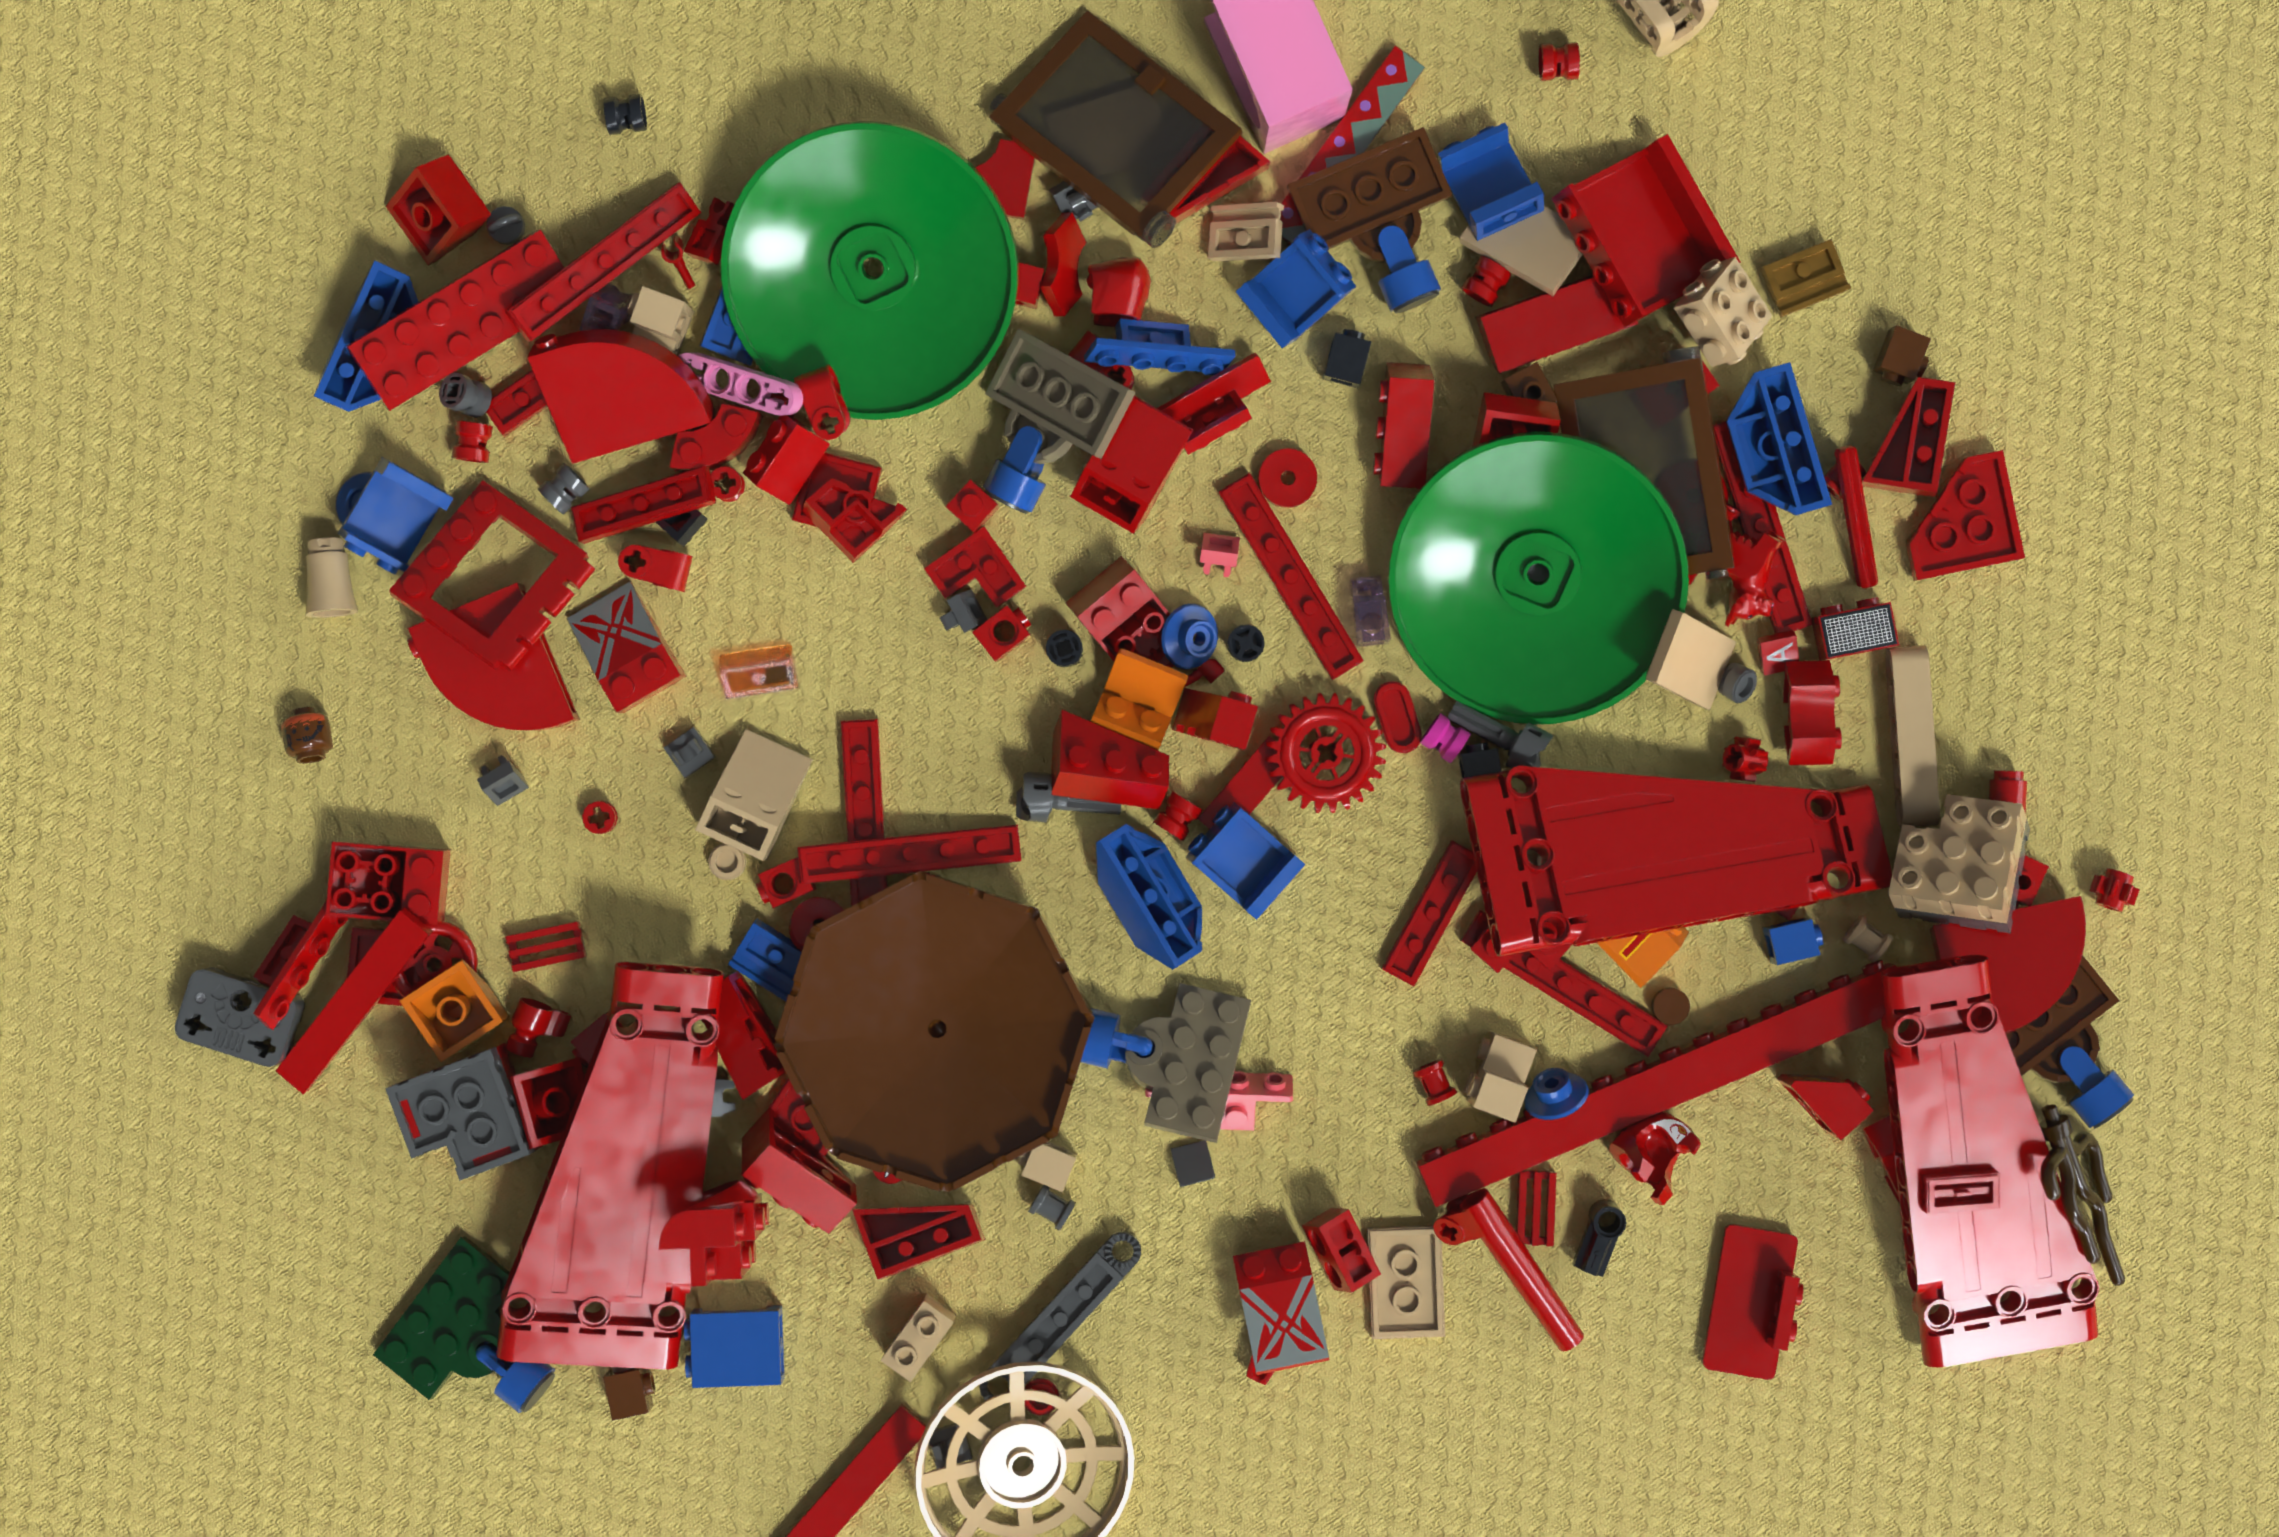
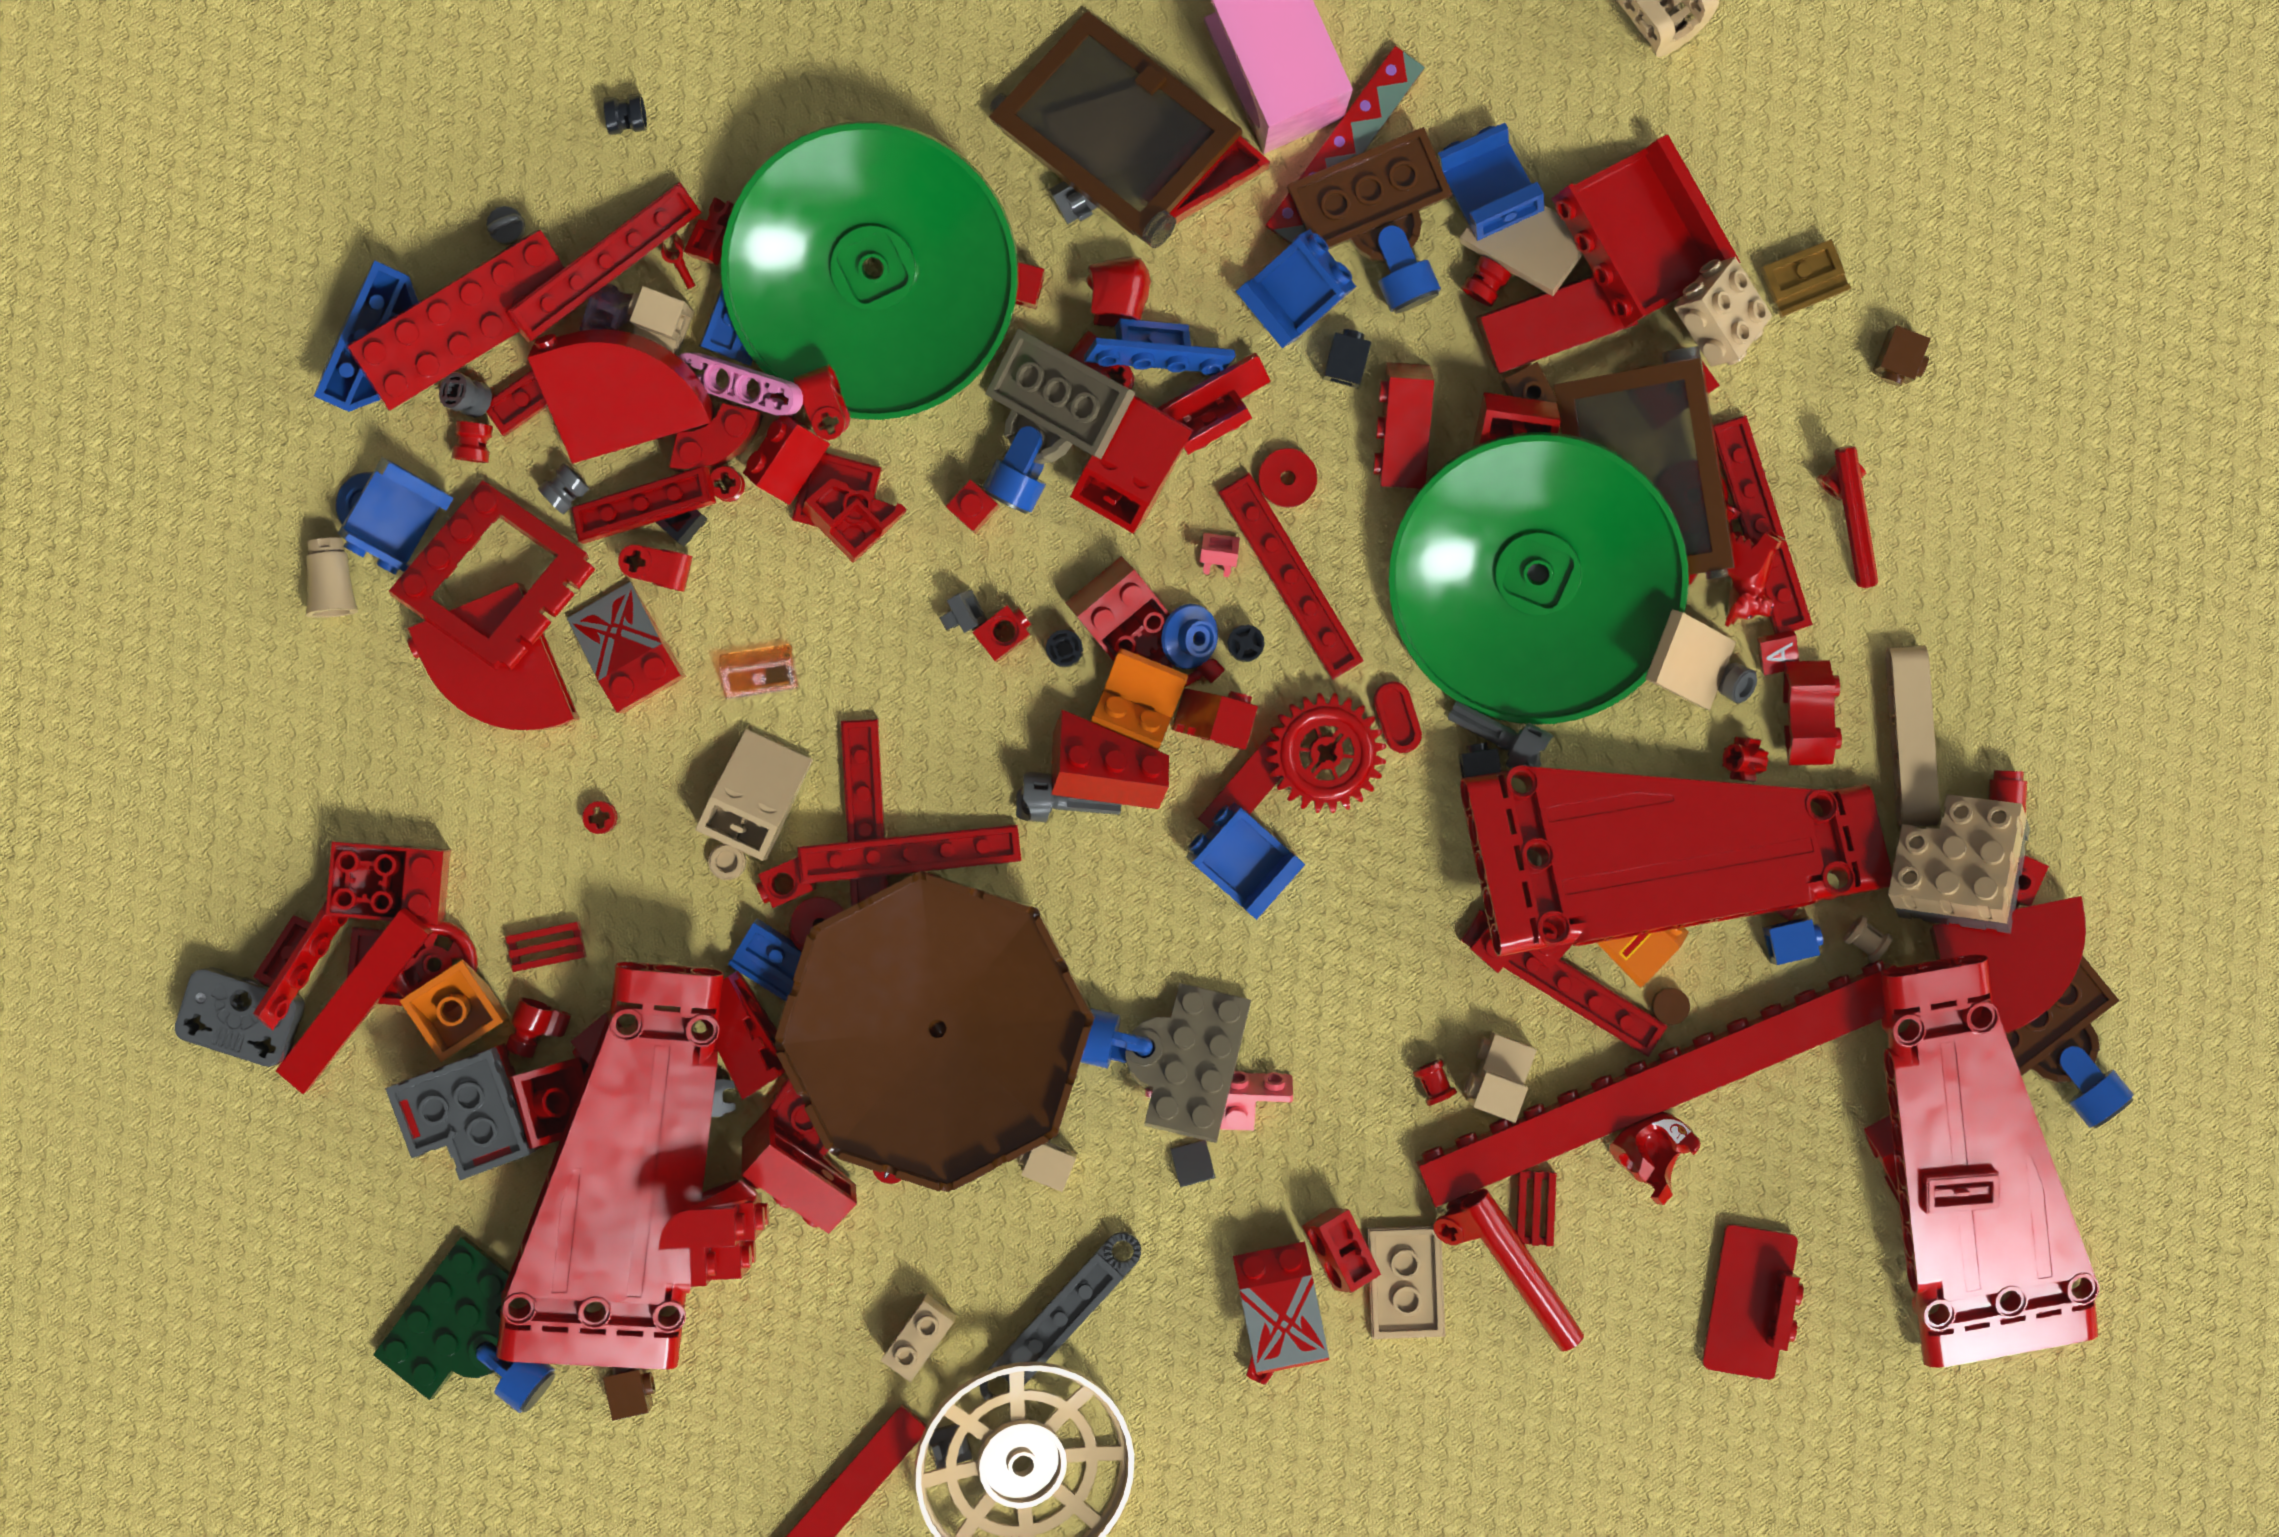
(307, 735): reddish brown head -> none
(437, 208): red slope -> none
(502, 781): dark grey tile -> none
(689, 752): dark grey tile -> none
(735, 1347): blue panel -> none
(915, 1235): red wedge -> none
(977, 559): red plate -> none
(1010, 176): red tile -> none
(1036, 1407): red plate -> none
(1052, 1207): dark grey bush -> none
(1064, 247): red tile -> none
(1150, 895): blue wedge -> none
(1177, 816): red wheel -> none
(1245, 231): tan plate -> none
(1369, 611): leg -> none
(1431, 914): red tile -> none
(1445, 738): dark pink wheel -> none
(1555, 1094): blue piece -> none
(1559, 61): red wheel -> none
(1599, 1241): black piece -> none
(1777, 443): blue wedge -> none
(1831, 1102): red slope -> none
(1854, 630): brick -> none
(1916, 442): red wedge -> none
(1969, 522): red plate -> none
(2065, 1155): dark brown plant -> none
(2114, 890): red gear -> none

